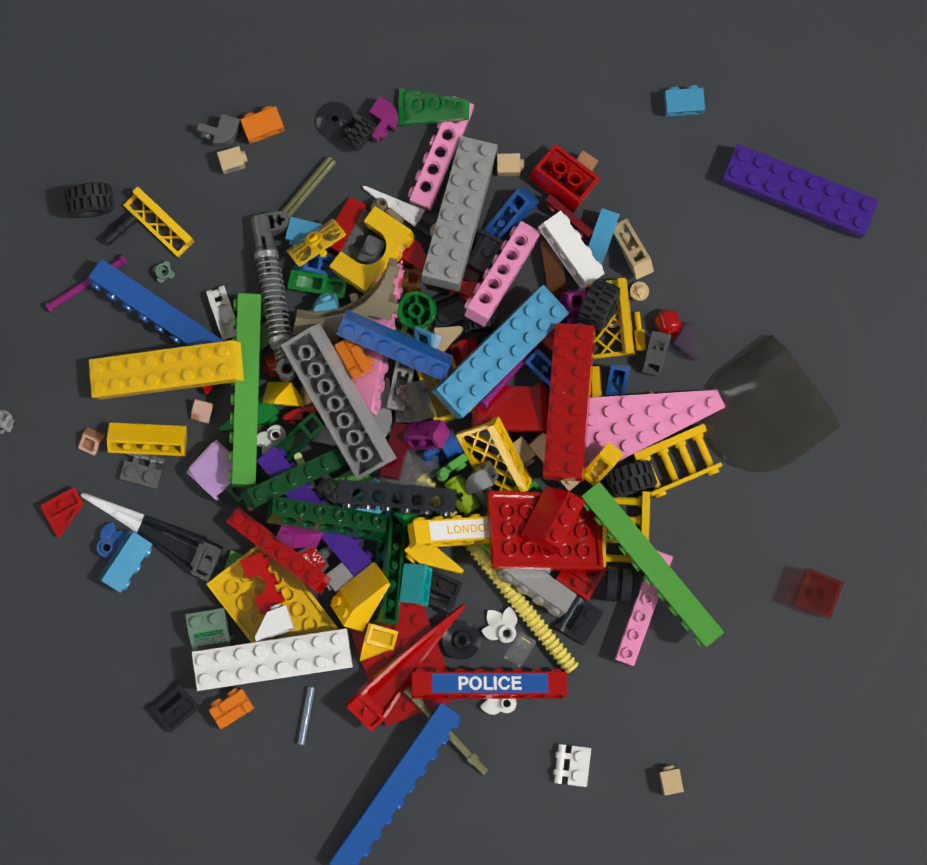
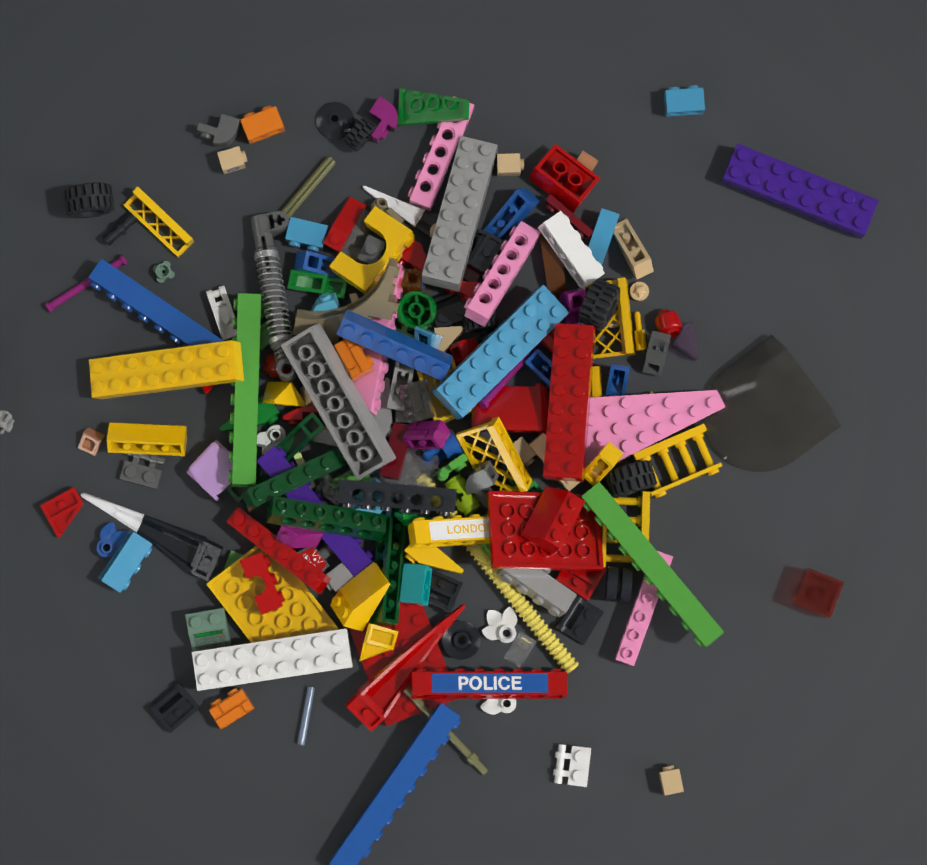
(202, 411): nougat slope -> none
(275, 623): white slope -> none
(316, 242): yellow shield -> none

